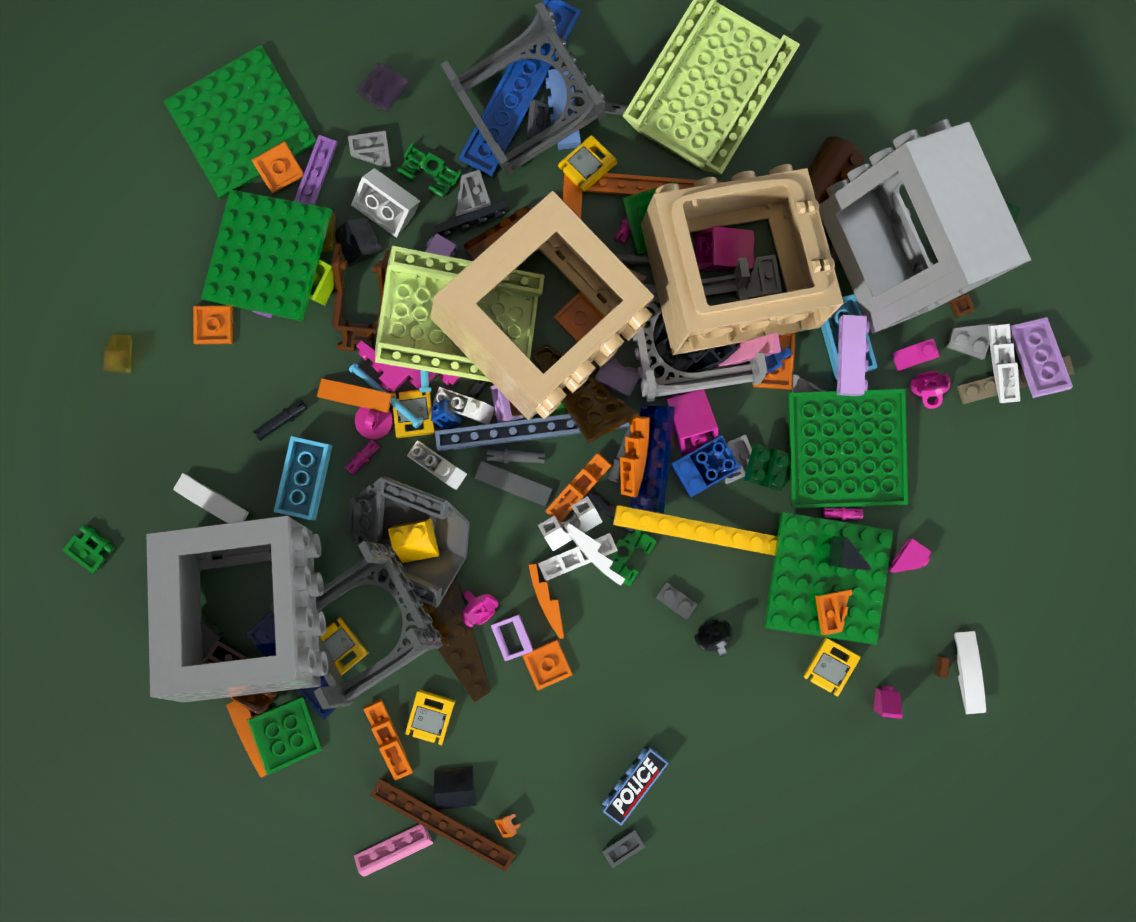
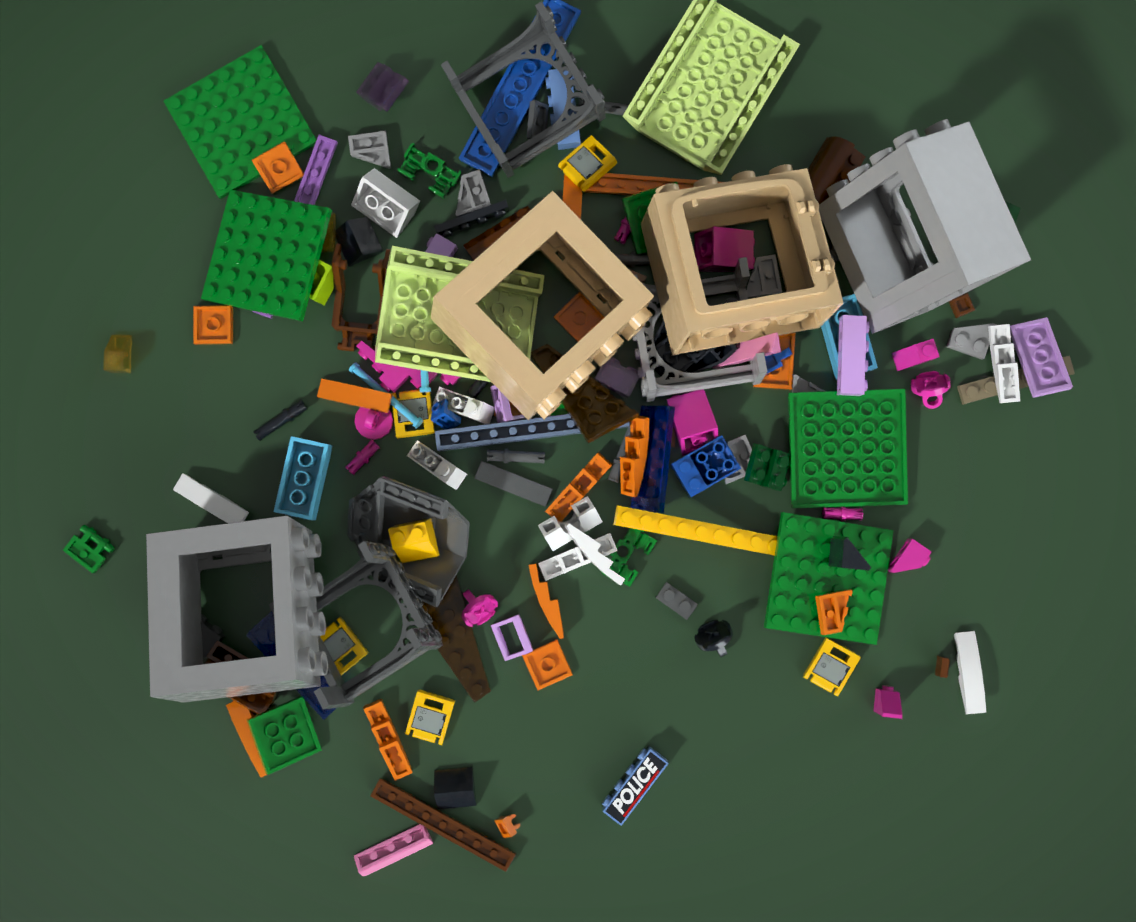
(606, 507): black pin -> none
(623, 848): dark grey plate -> none

